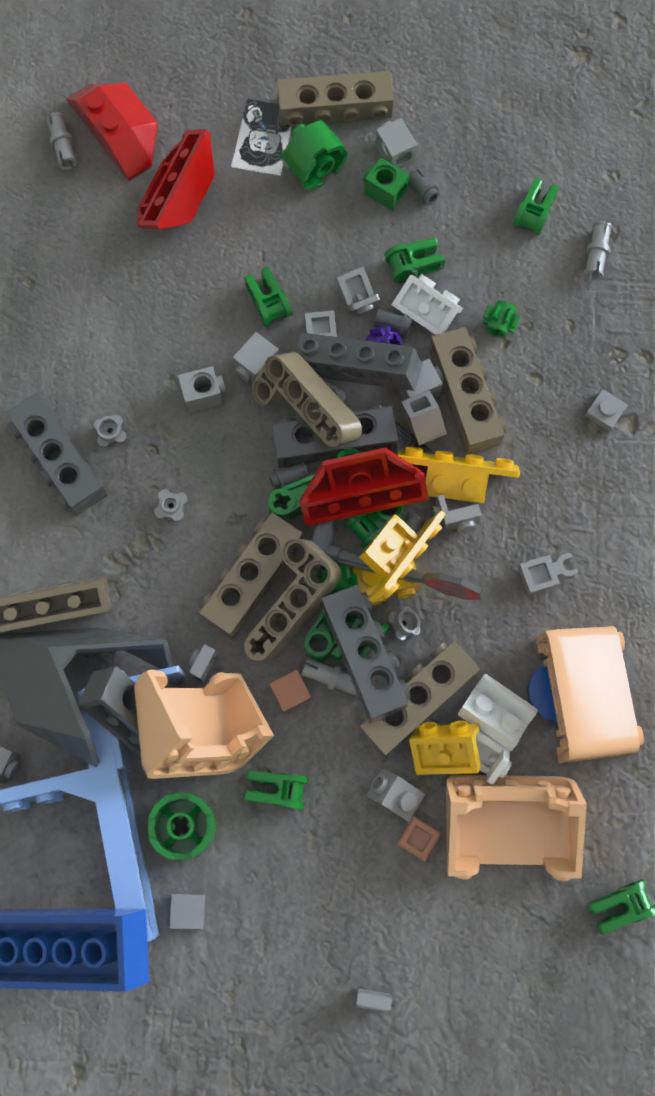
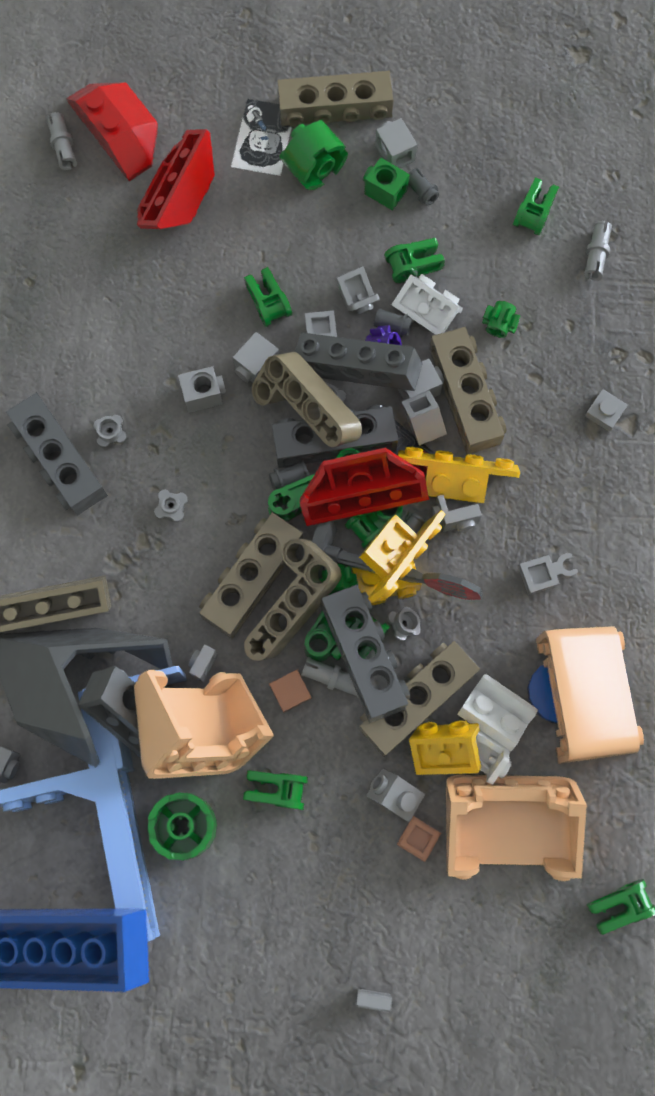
(187, 911): light grey tile -> none

